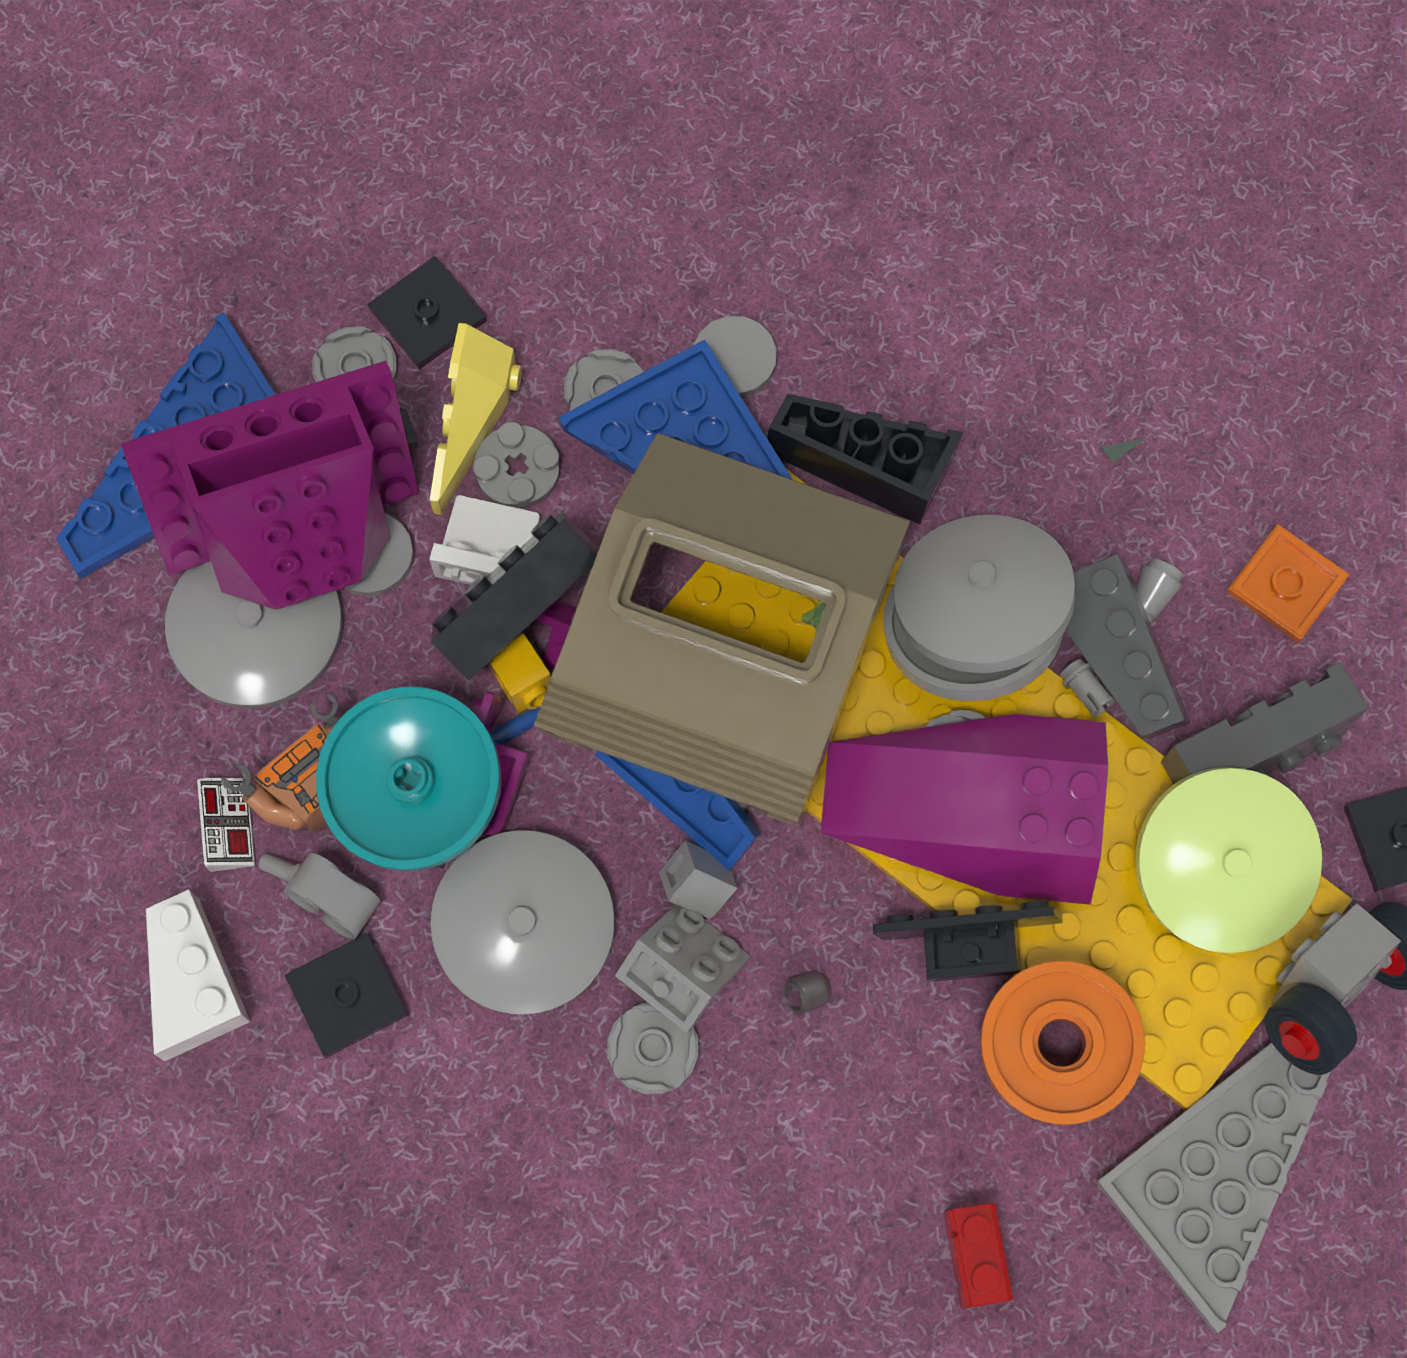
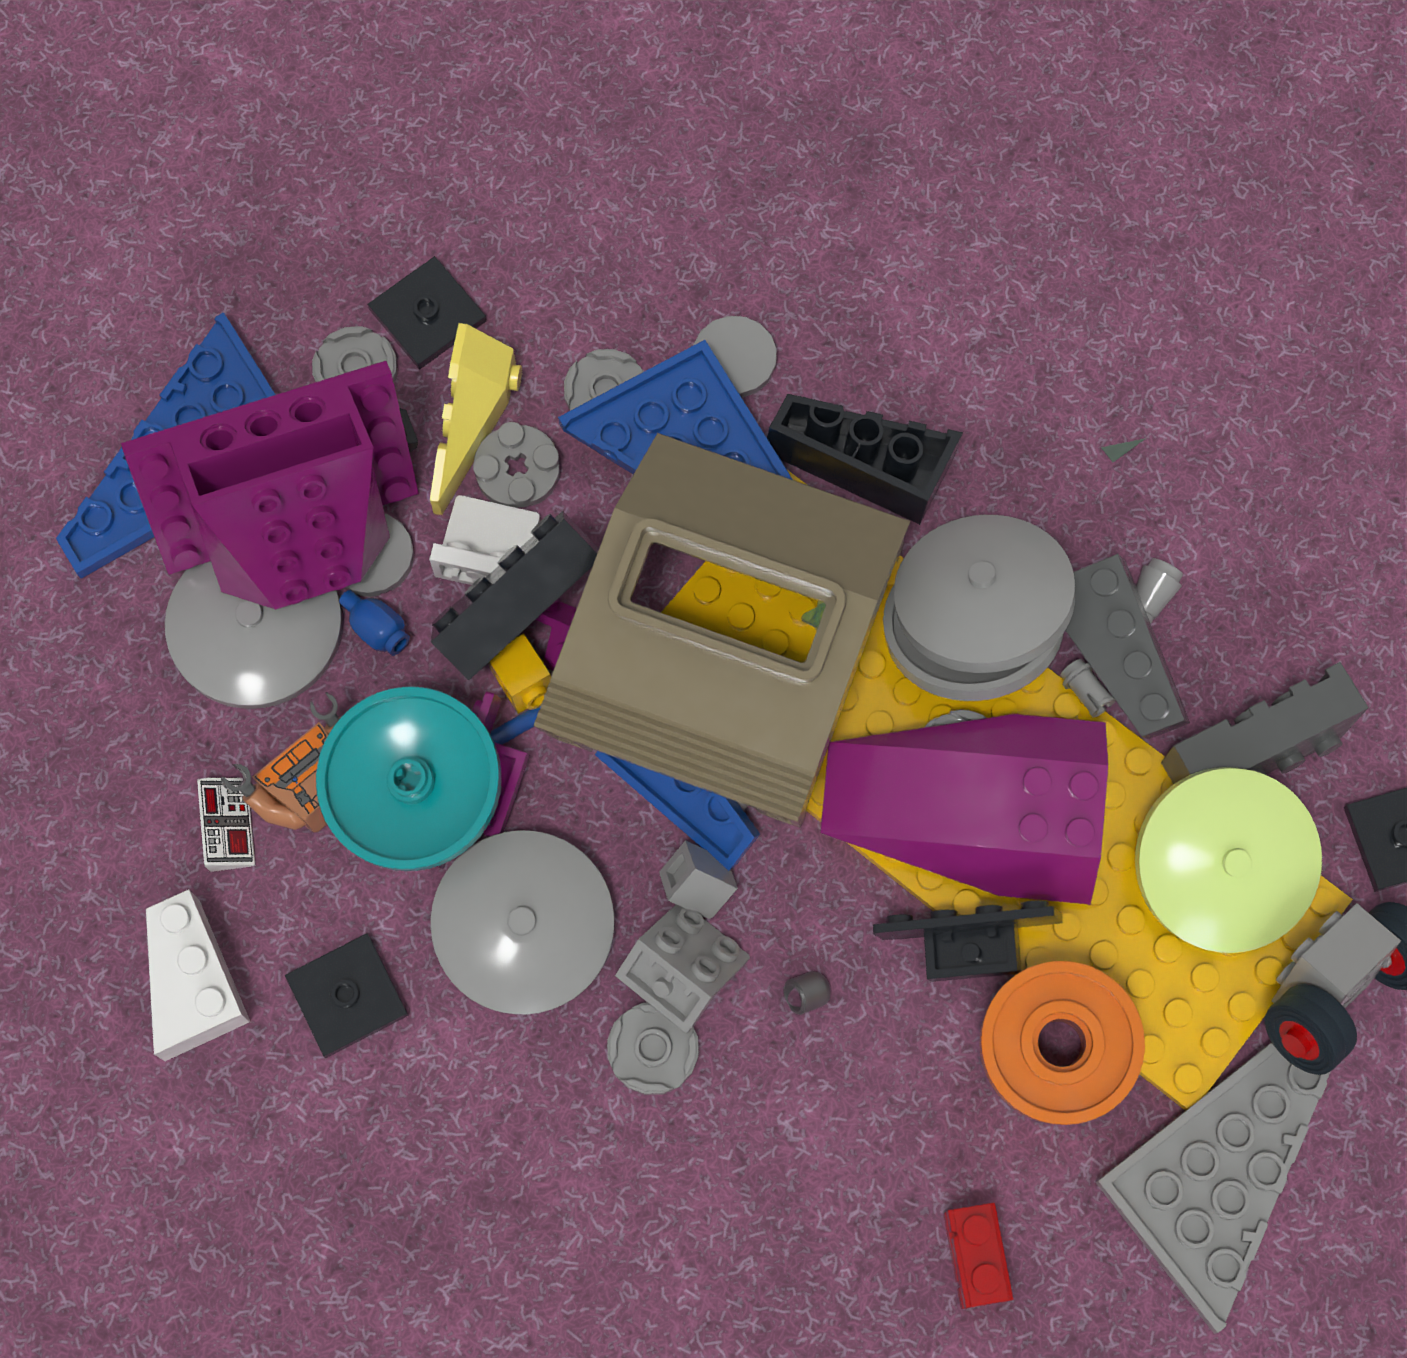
(323, 886): light grey beam -> none
(375, 623): none -> blue plant
(1287, 583): orange tile -> none

